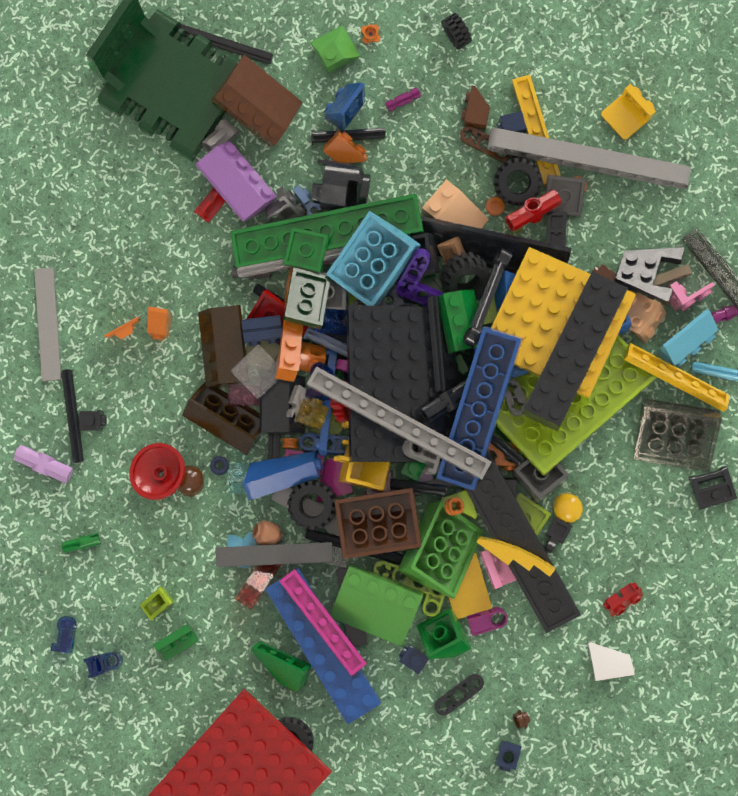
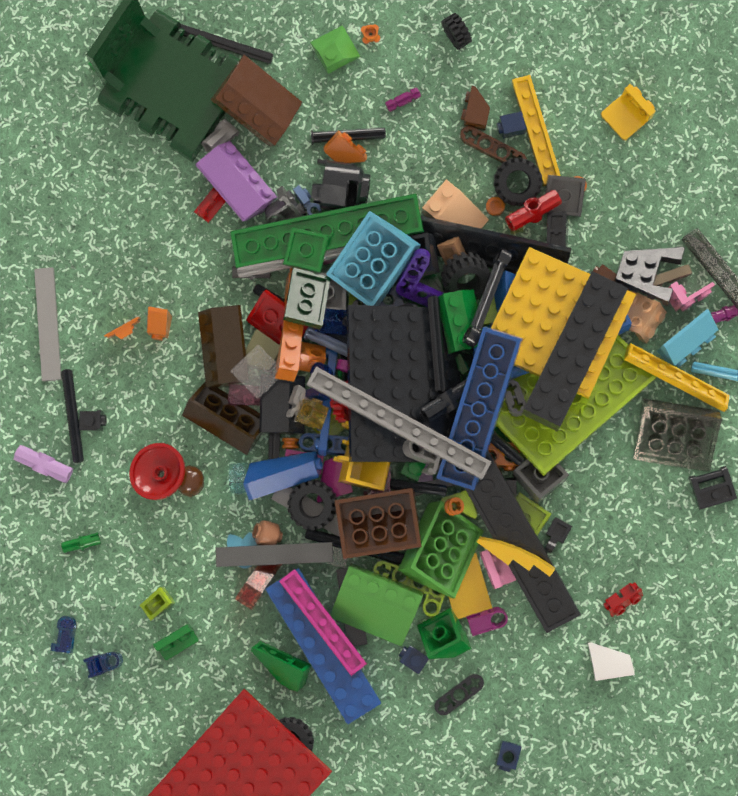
(215, 461): dark blue plate -> none
(262, 329): dark blue brick -> none
(346, 105): blue slope -> none
(521, 719): reddish brown plate -> none
(567, 507): yellow hair -> none
(589, 158): light grey beam -> none

